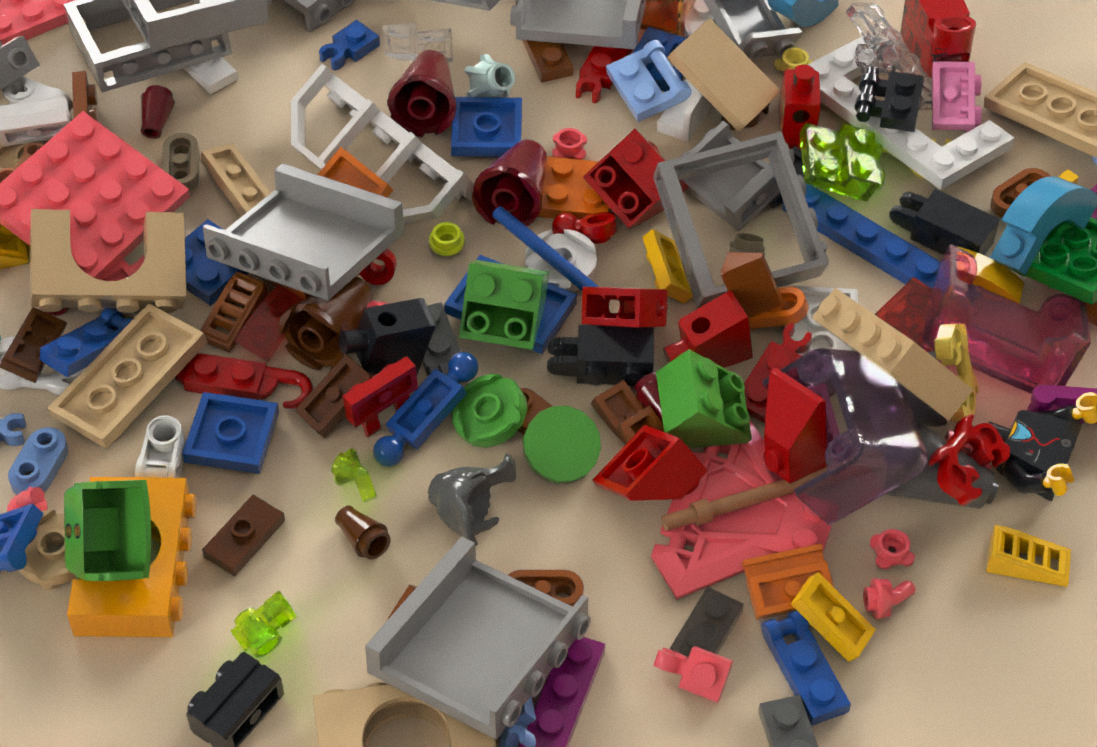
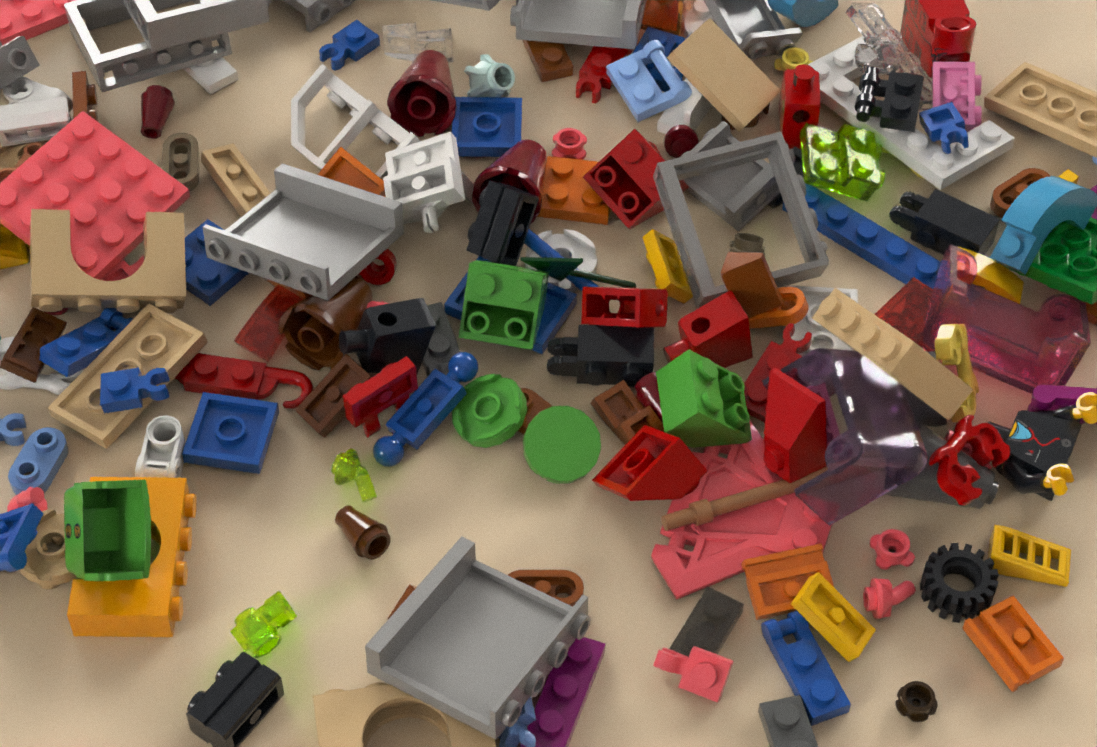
(128, 387): none -> blue plate
(239, 290): dark orange slope -> none
(243, 535): reddish brown plate -> none
(425, 178): none -> white plate
(446, 239): neon yellow plate -> none
(464, 496): dark grey piece -> none
(501, 223): none -> black brick
(562, 267): none -> dark green piece
(595, 226): red plate -> none
(680, 140): none -> dark red plate
(918, 692): none -> dark brown plate
(944, 124): none -> blue plate
(965, 564): none -> black tyre
(1013, 643): none -> orange plate

